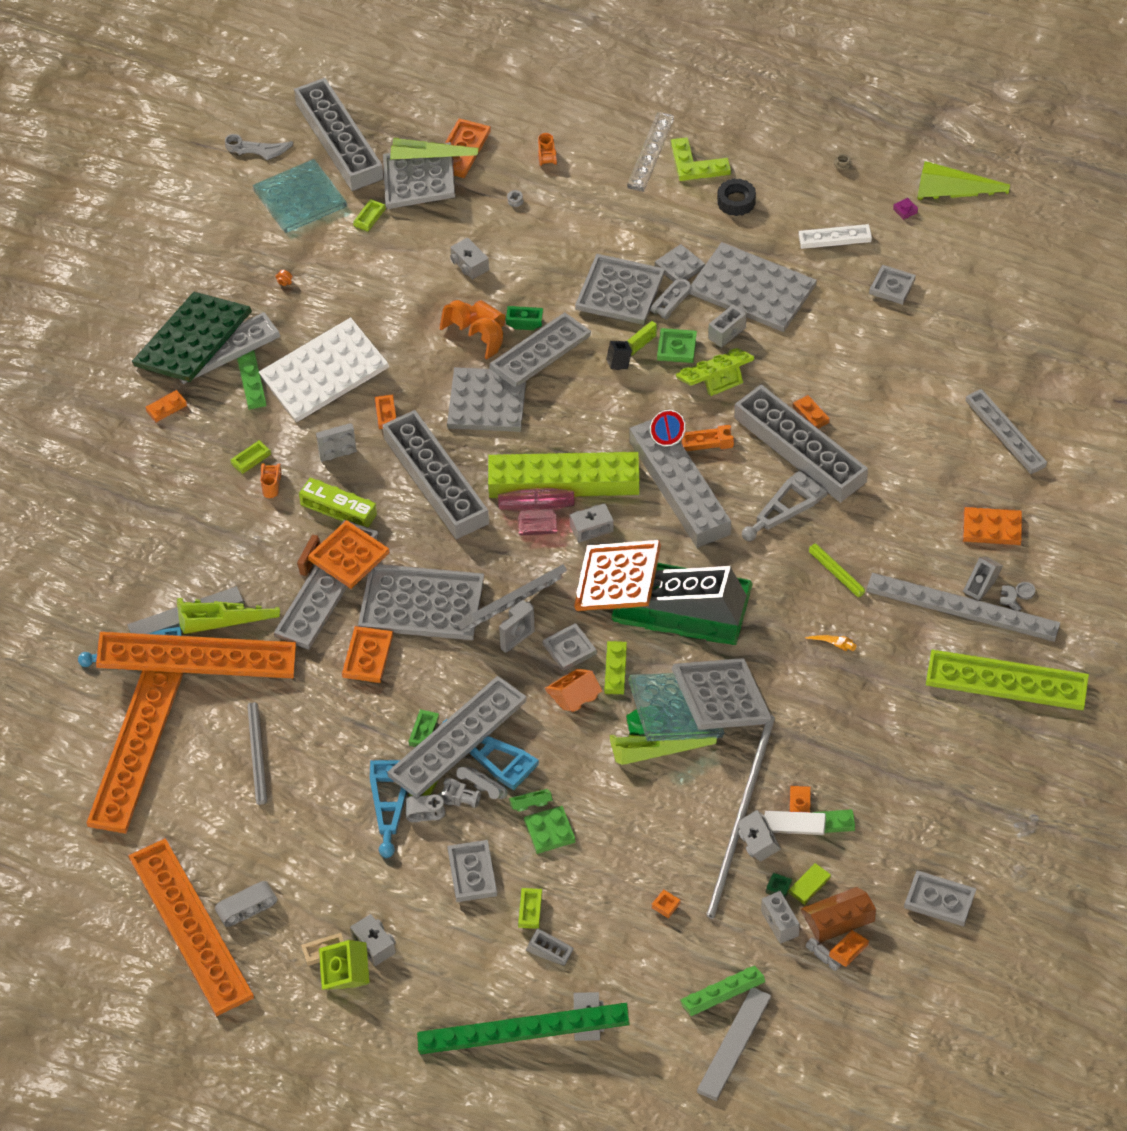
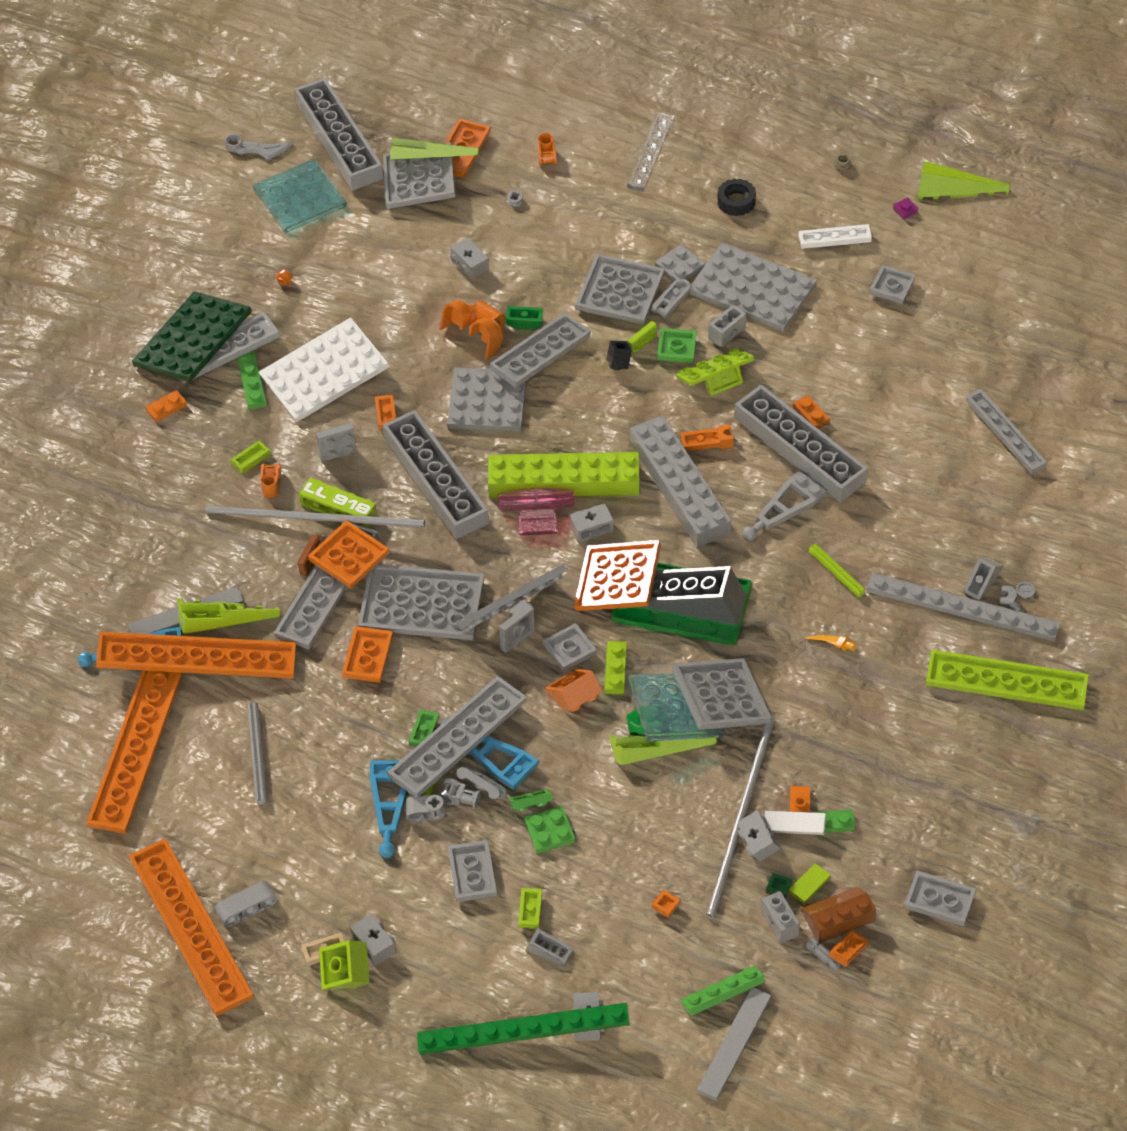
(315, 516): none -> light grey piece
(369, 215): lime tile -> none
(668, 428): piece -> none
(696, 170): lime plate -> none
(992, 526): orange plate -> none

